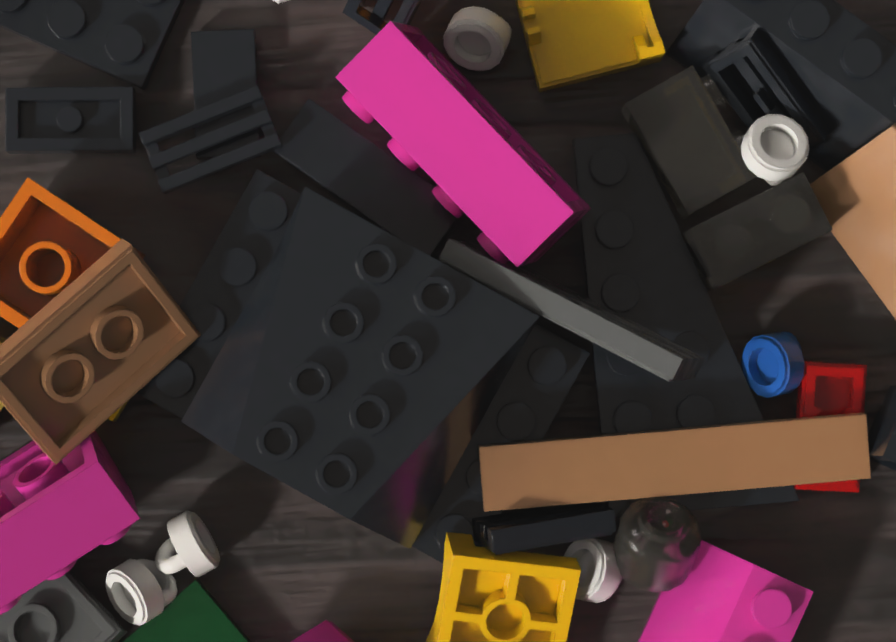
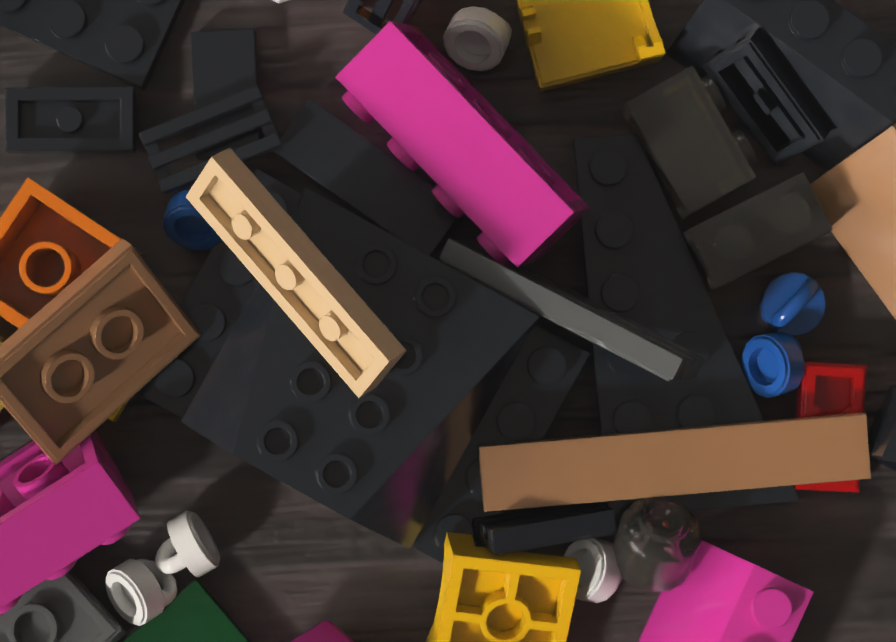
(187, 226): none -> blue tile
(295, 272): none -> tan plate
(775, 148): white tile -> none
(792, 304): none -> blue tile

